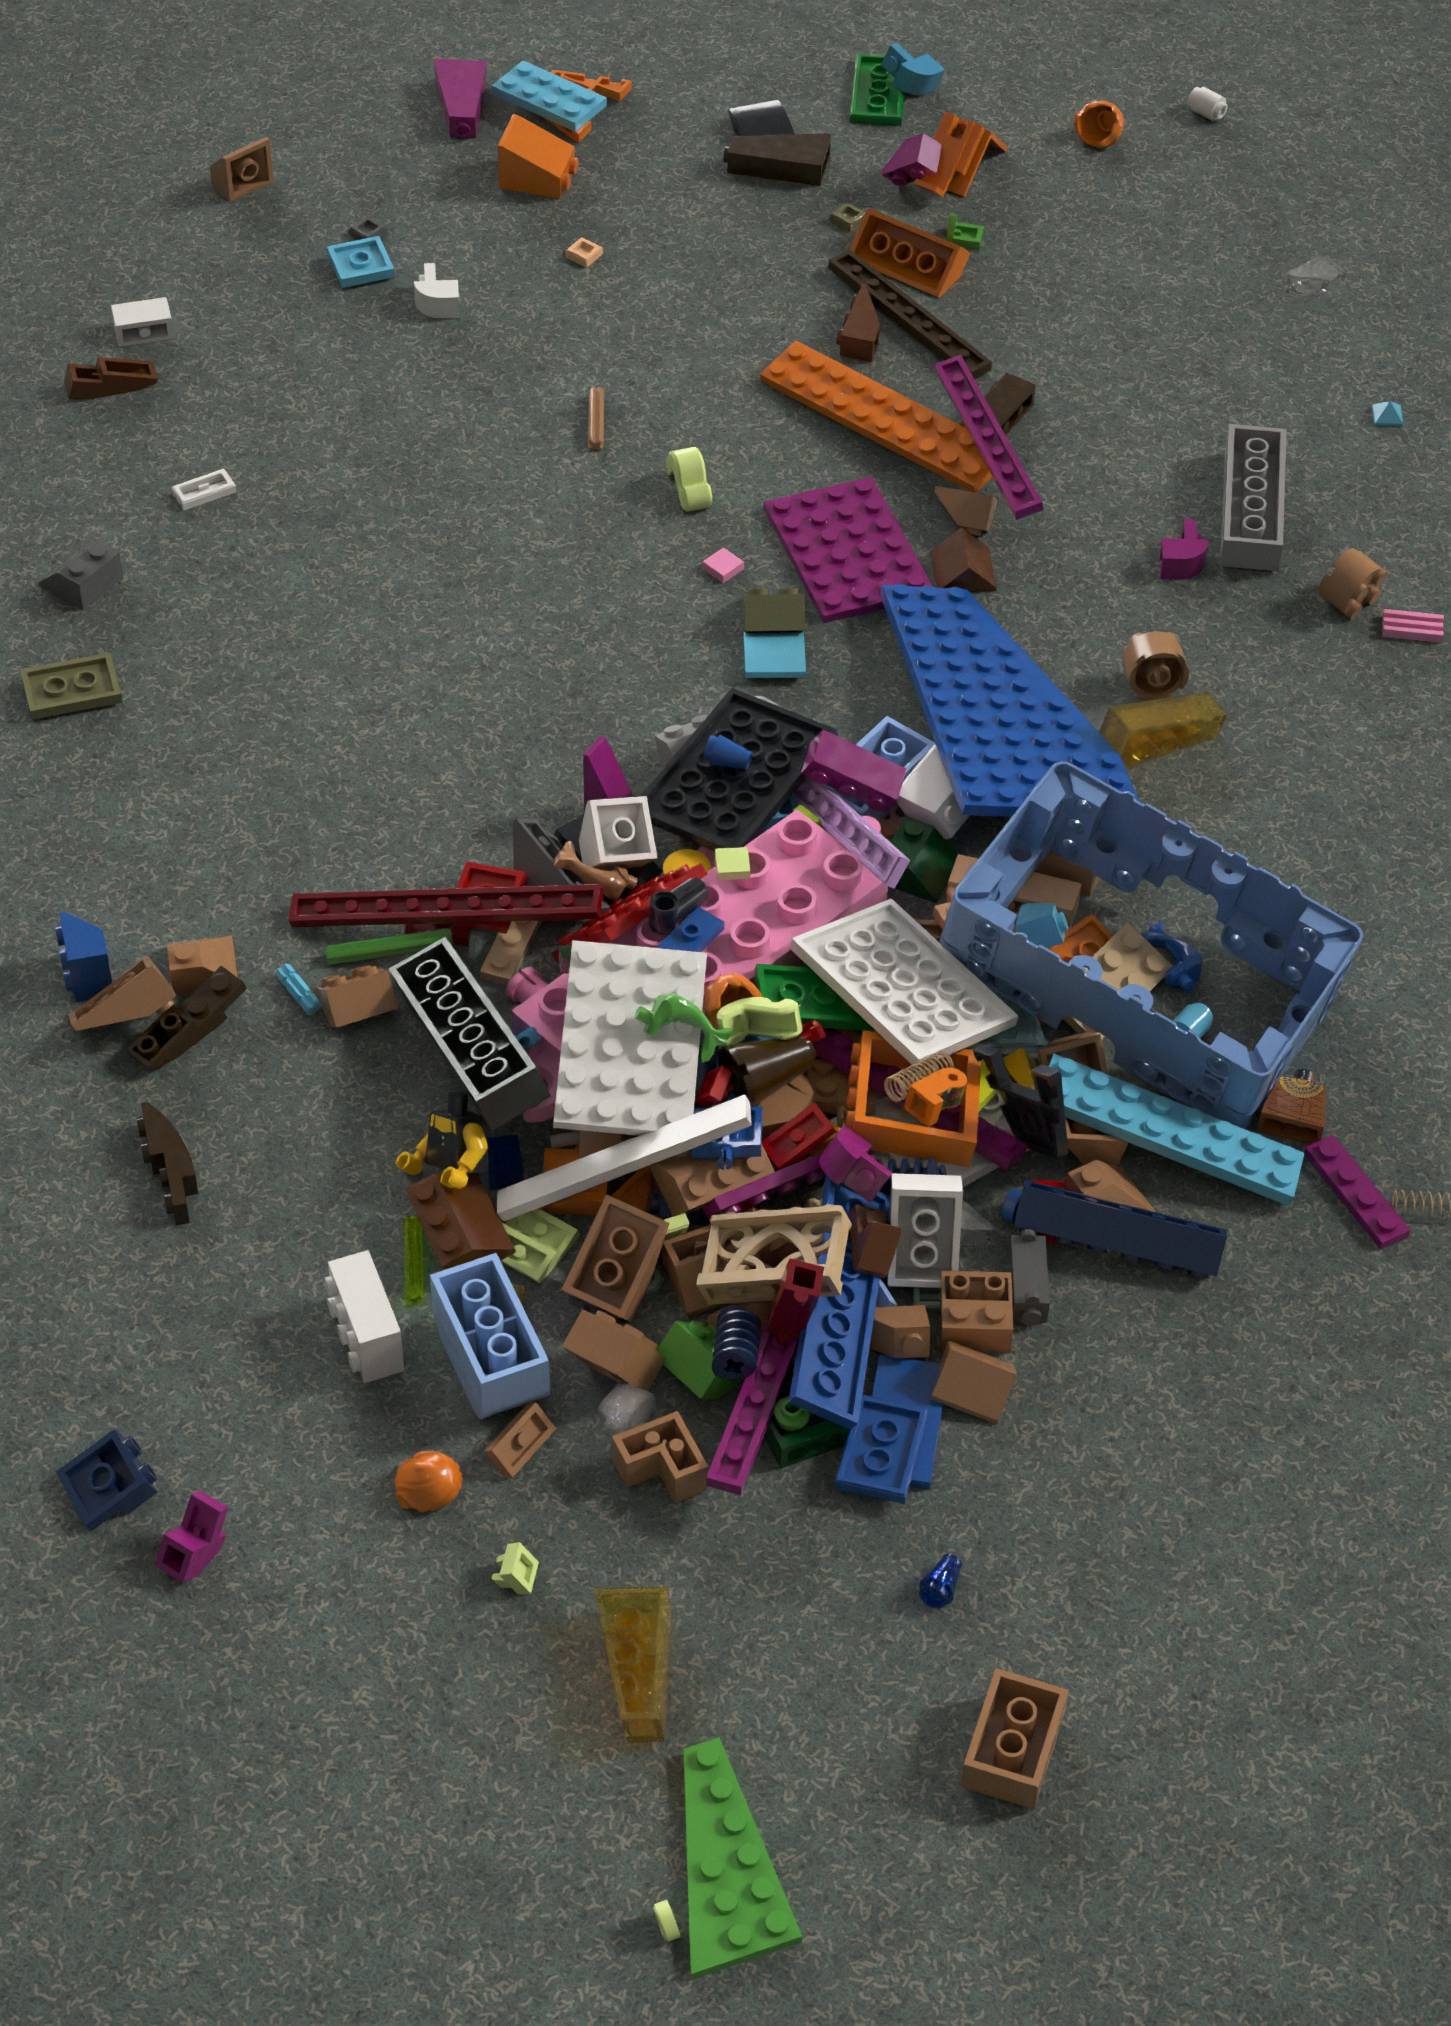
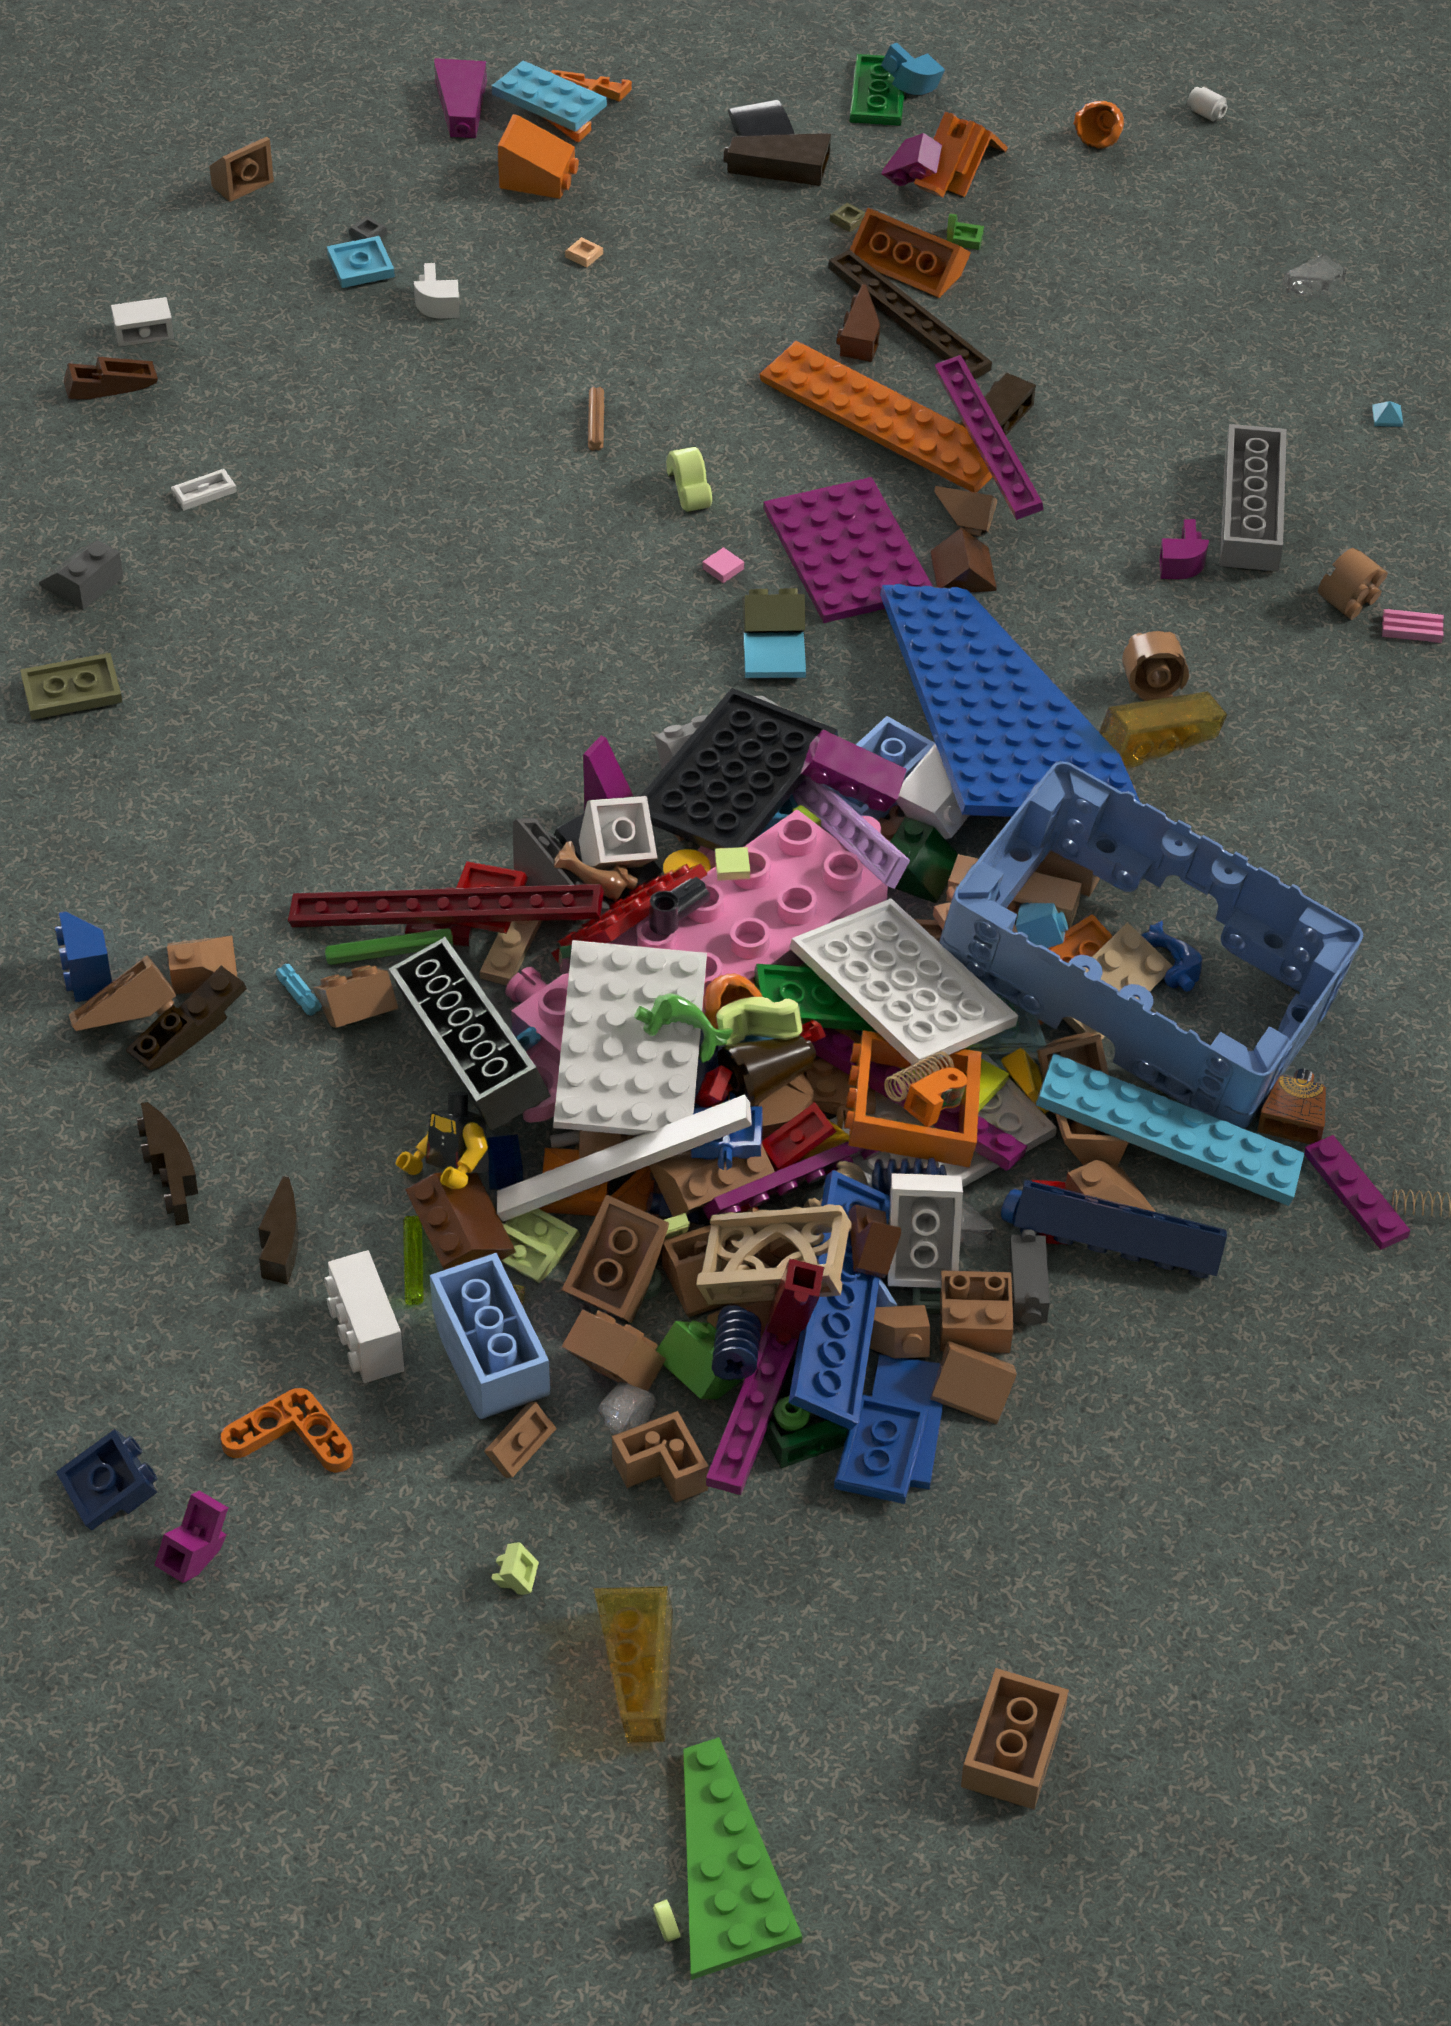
(279, 1235): none -> dark brown slope
(289, 1419): none -> orange beam
(427, 1481): orange hair -> none
(694, 932): blue plate -> none
(726, 753): blue cone -> none
(849, 1163): magenta brick -> none
(941, 1582): clear blue cone -> none
(1032, 1114): black wing -> none
(1195, 1017): medium azure brick -> none

